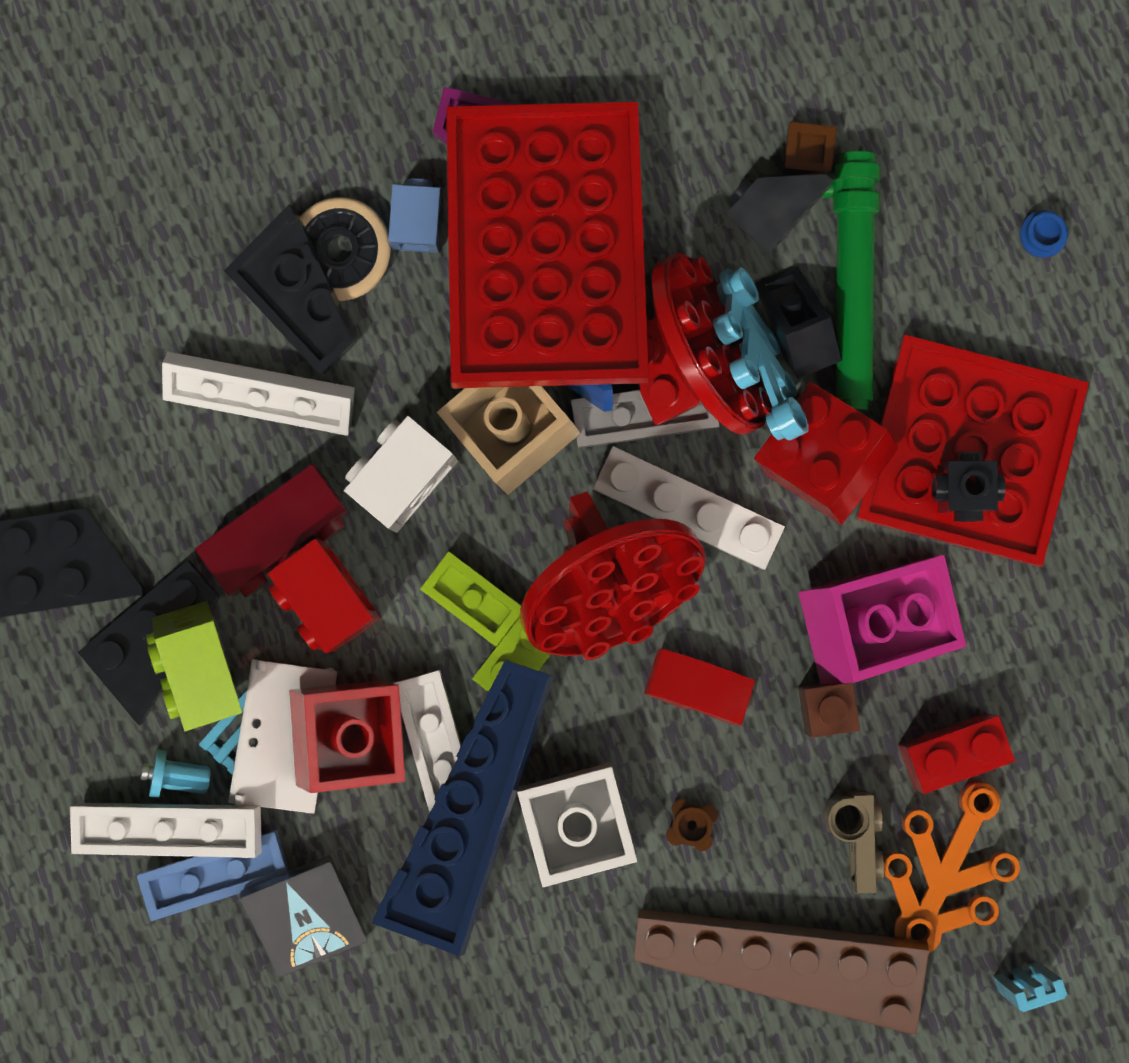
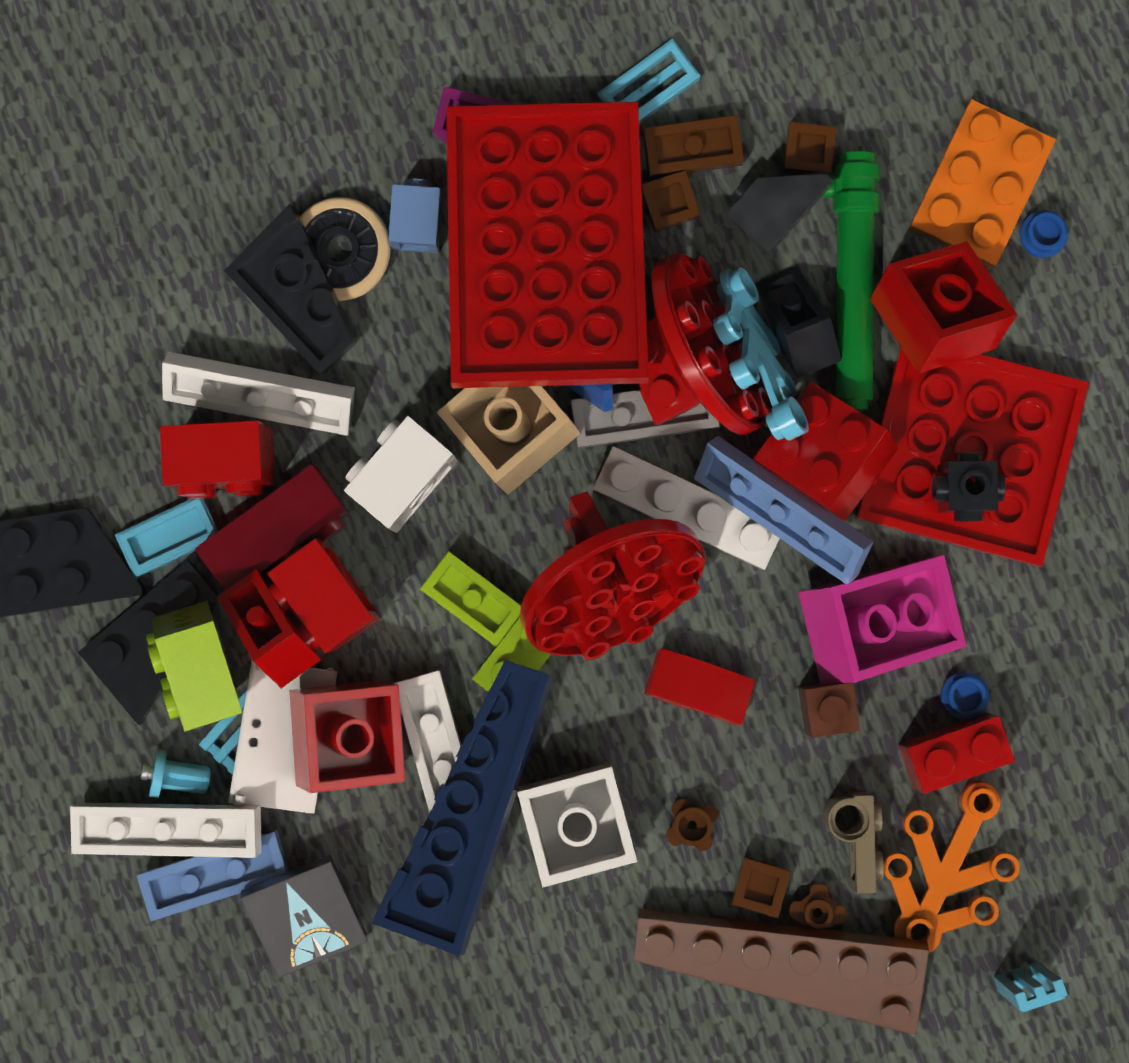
(167, 536): none -> medium azure tile
(218, 456): none -> red brick
(267, 629): none -> red brick
(643, 67): none -> medium azure tile
(670, 201): none -> reddish brown plate
(693, 146): none -> reddish brown plate
(760, 886): none -> reddish brown plate
(783, 510): none -> medium blue plate
(817, 898): none -> reddish brown plate
(942, 306): none -> red brick
(964, 695): none -> blue plate
(982, 182): none -> orange plate

